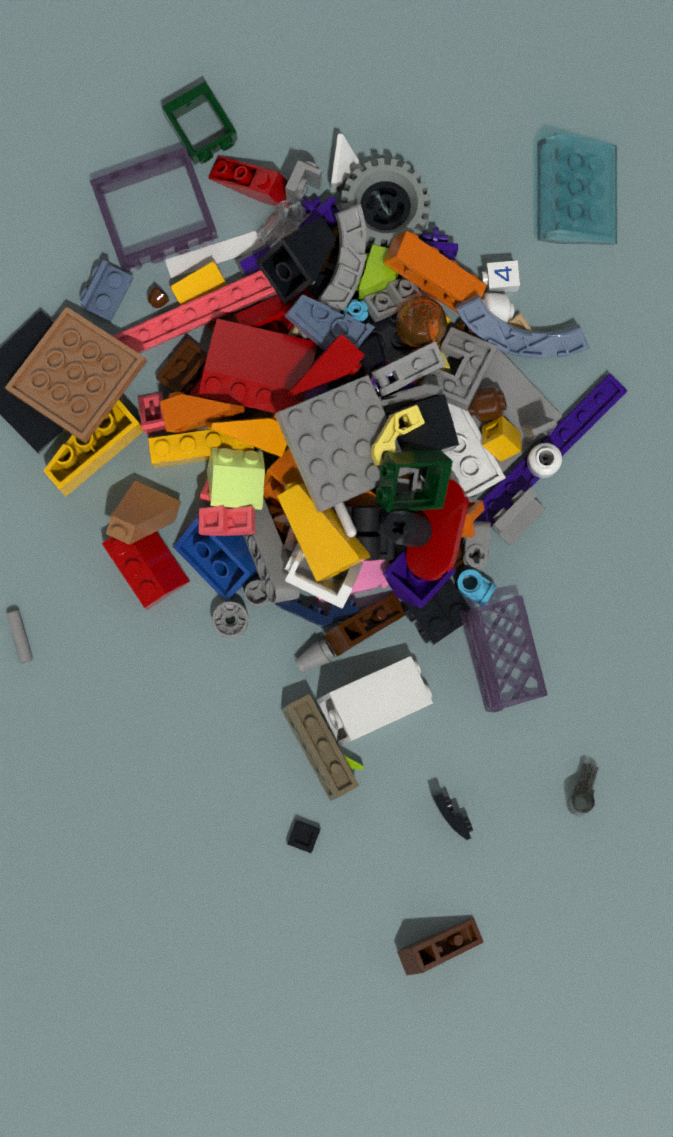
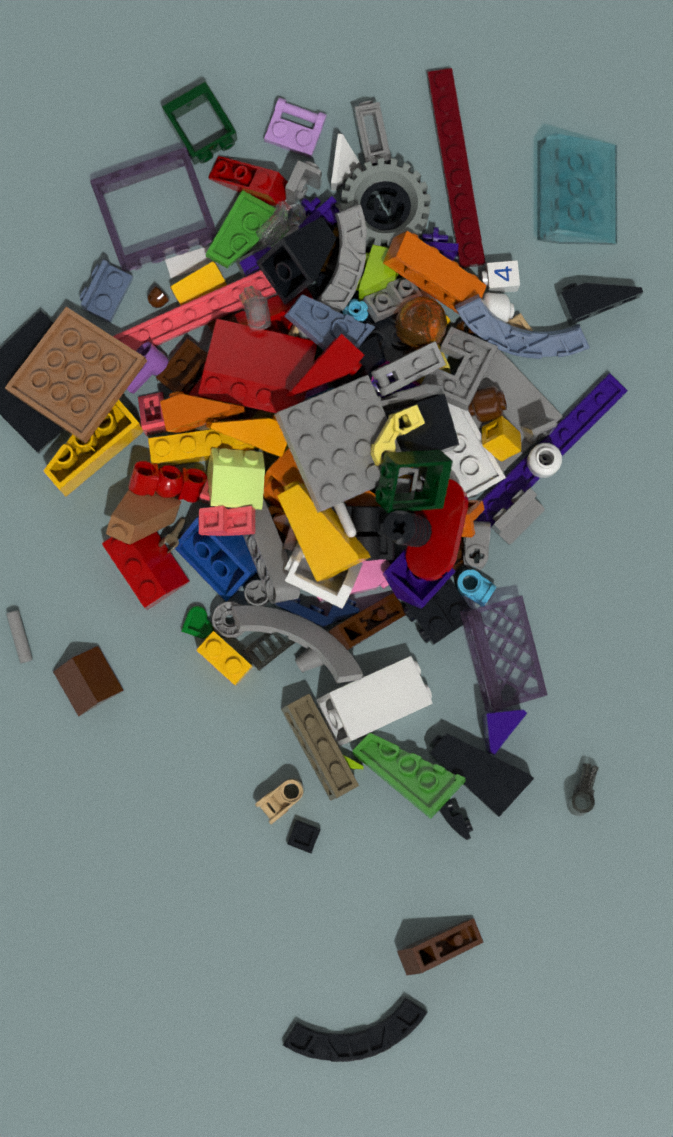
(88, 680): none -> reddish brown slope
(155, 365): none -> medium lavender piece
(167, 481): none -> red piece
(172, 538): none -> dark tan hand
(197, 623): none -> green tile
(224, 658): none -> yellow brick
(239, 230): none -> bright green wing
(255, 308): none -> clear piece
(269, 658): none -> clear smoke slope
(279, 800): none -> tan piece
(291, 135): none -> lavender plate
(302, 631): none -> light grey tile
(357, 1044): none -> black tile
(372, 132): none -> light grey window
(415, 779): none -> bright green wing
(456, 168): none -> dark red plate
(485, 776): none -> black slope
(499, 727): none -> dark purple slope
(593, 299): none -> black slope

